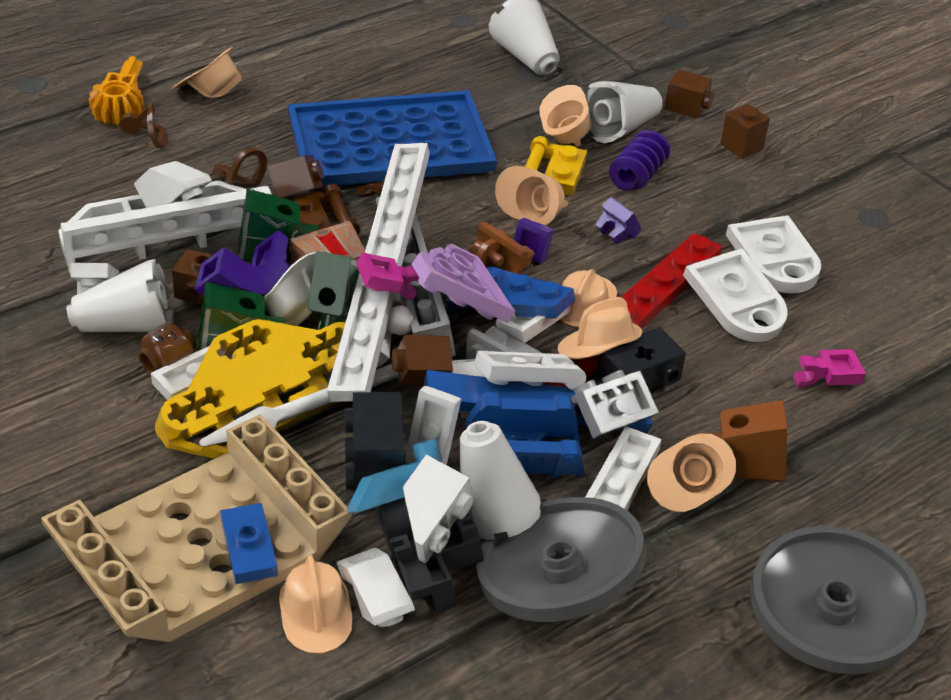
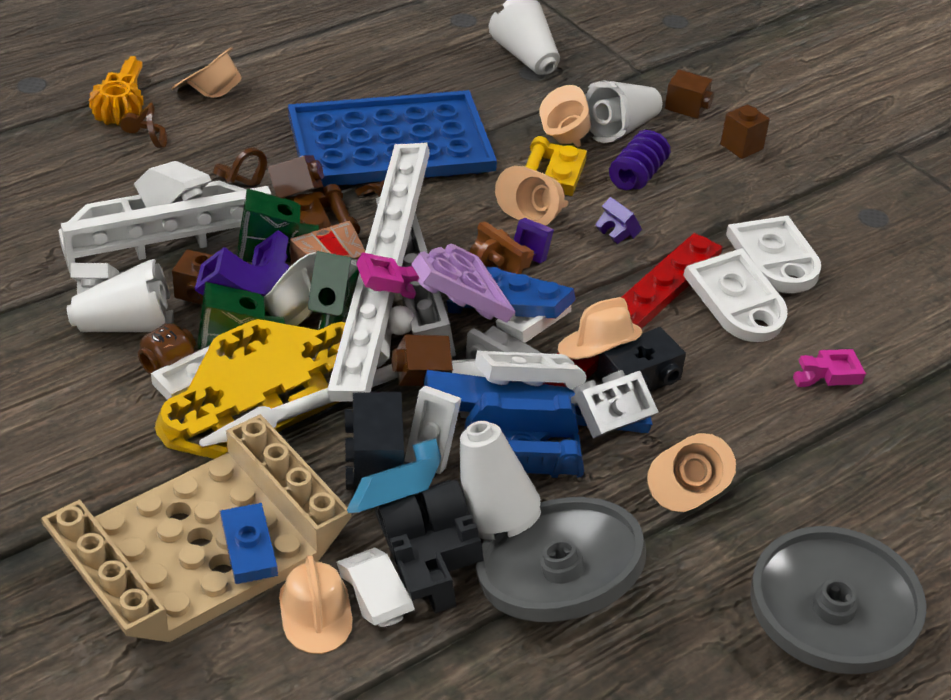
(434, 501): white slope -> none
(588, 290): light nougat piece -> none
(625, 468): white plate -> none
(757, 440): dark orange torso -> none

